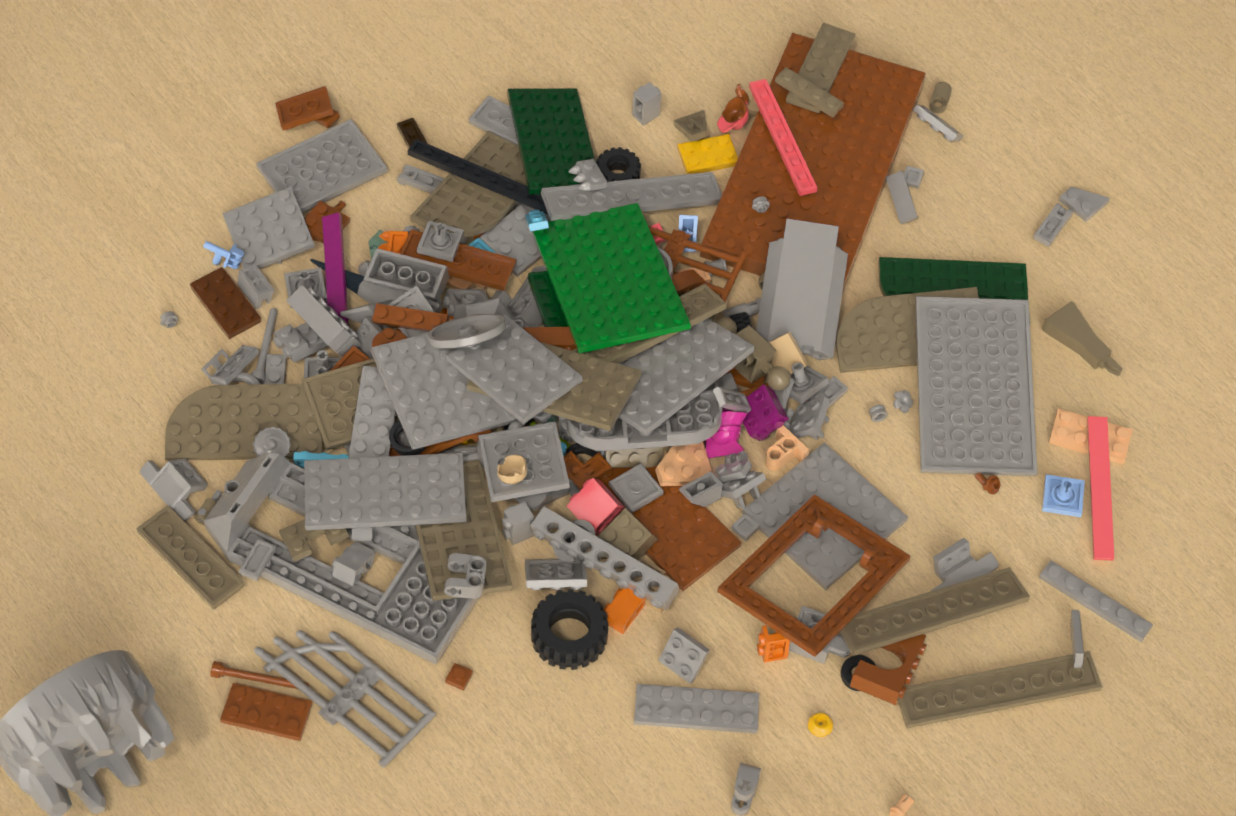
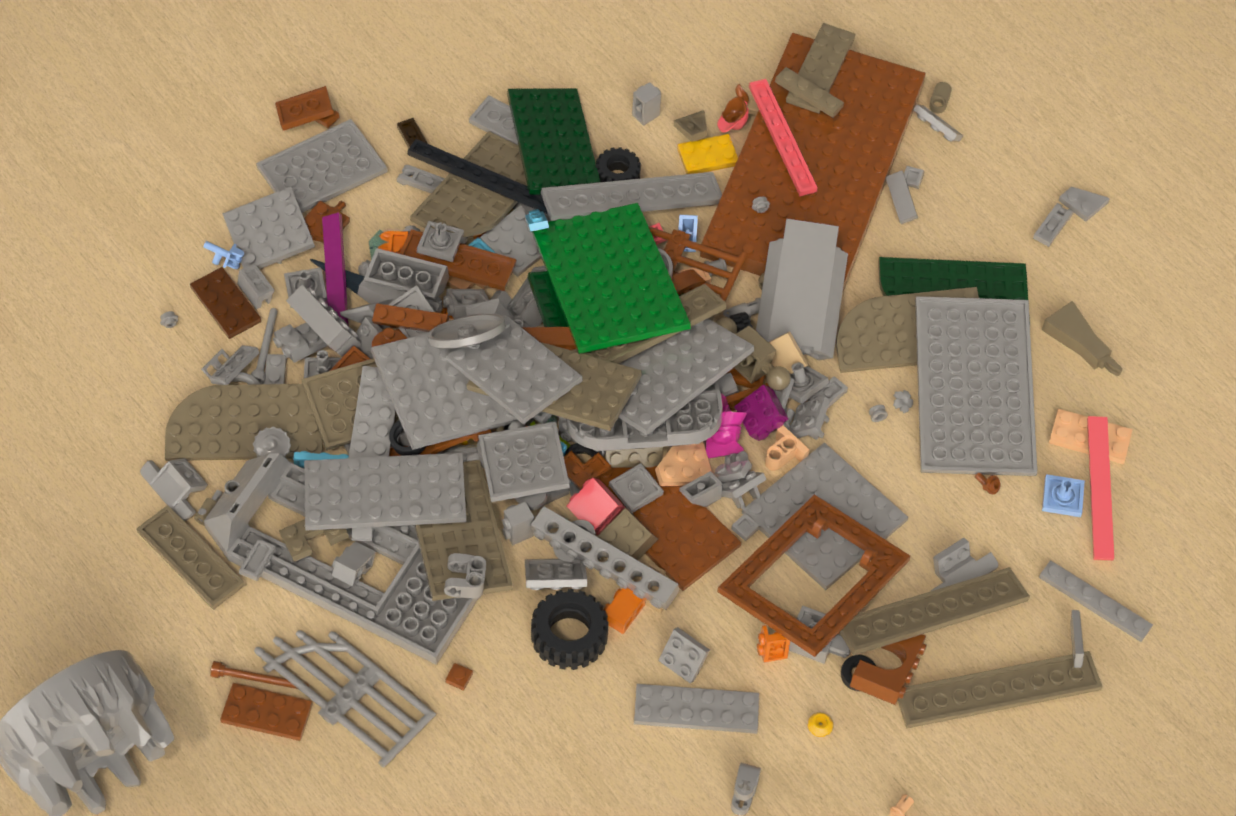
(513, 469): tan hair -> none
(589, 175): light grey plate -> none
(732, 400): light grey tile -> none

